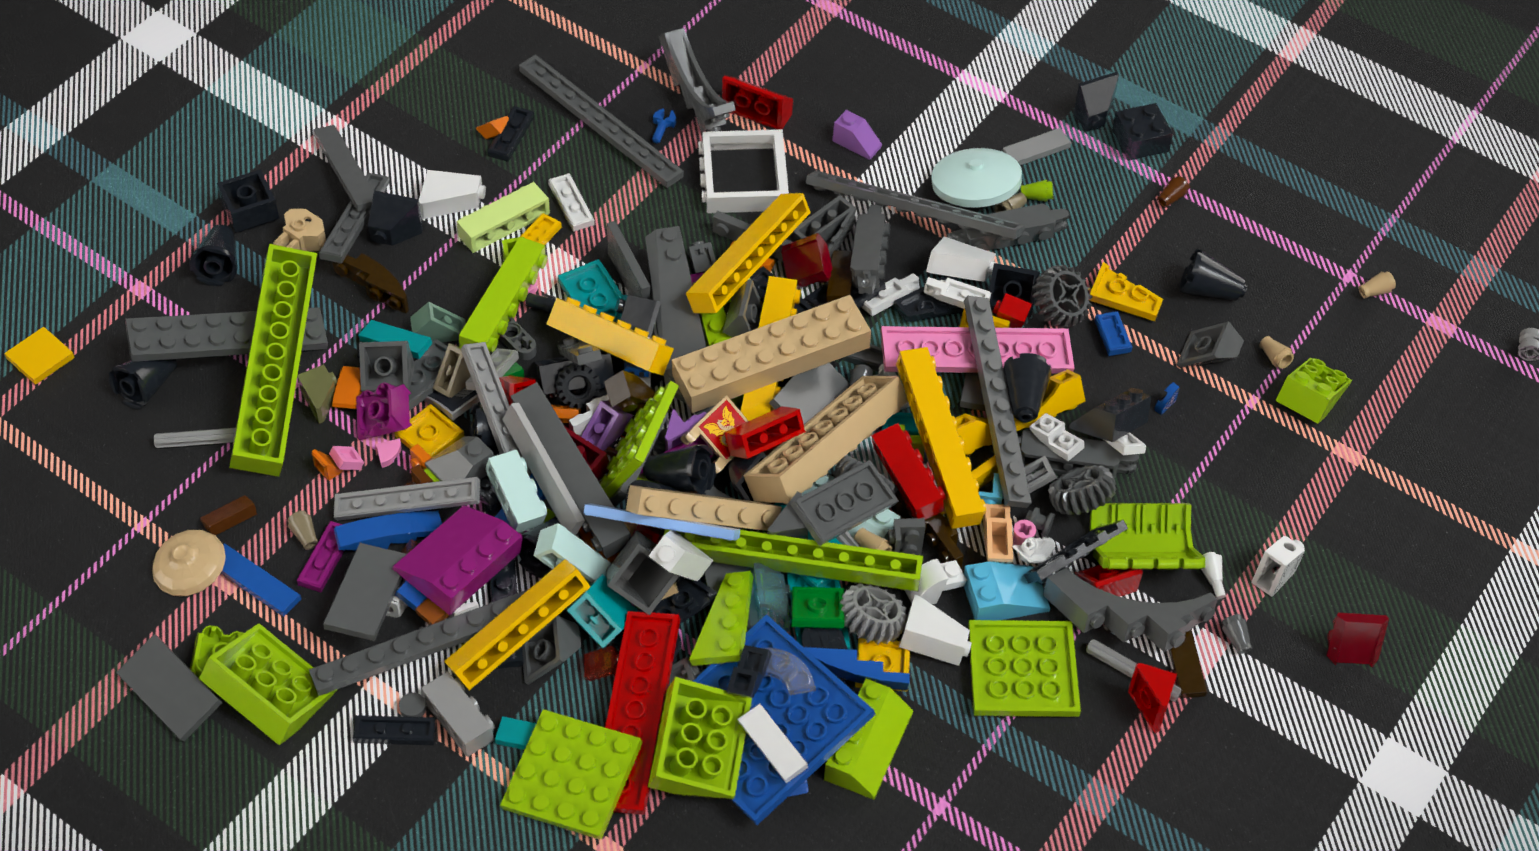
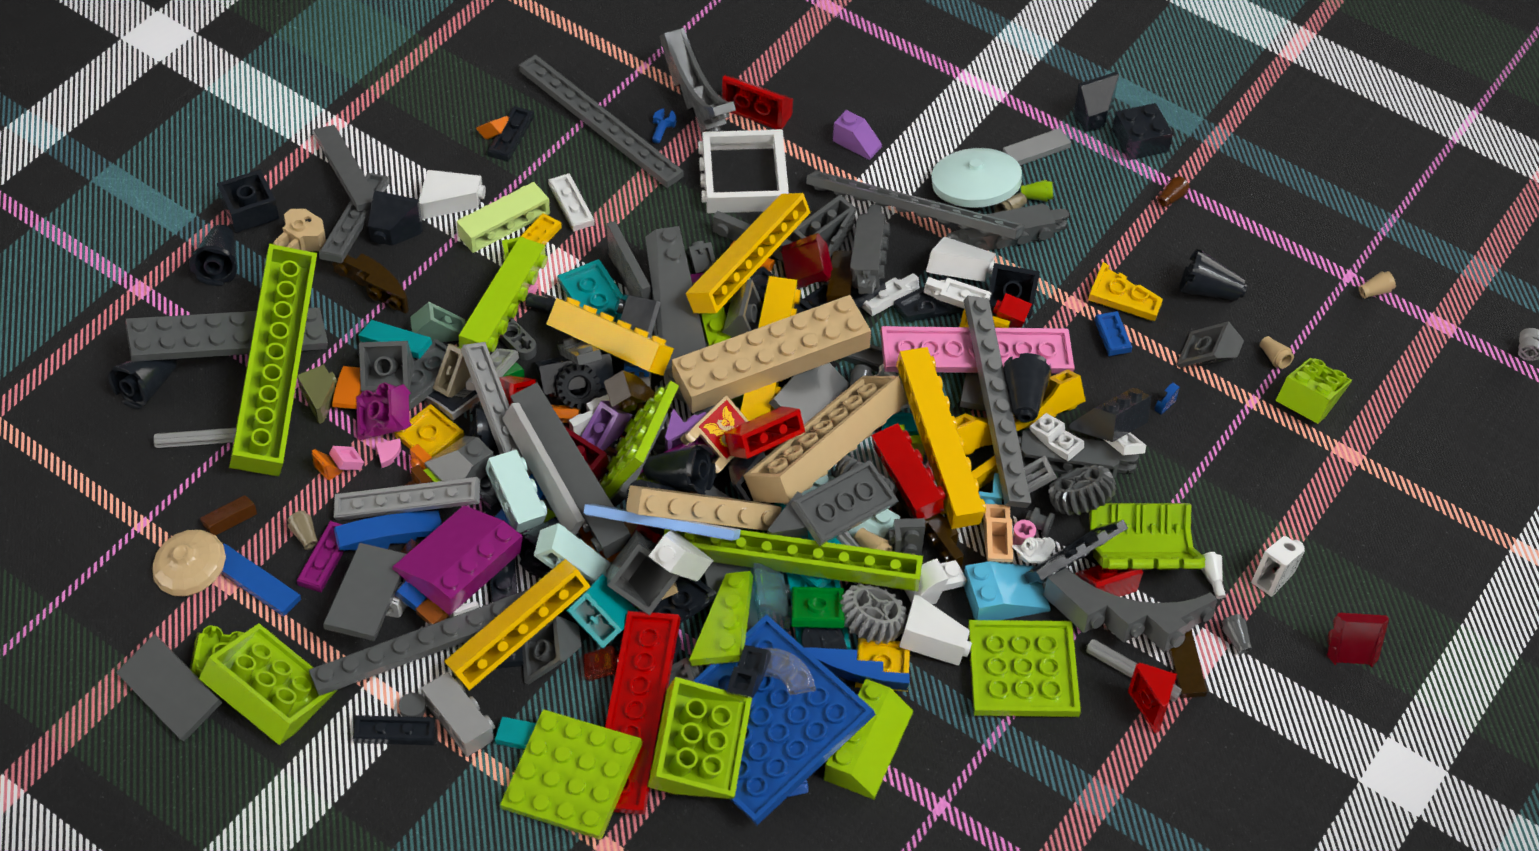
(39, 355): yellow tile -> none
(773, 743): white tile -> none
(1062, 296): dark grey gear -> none

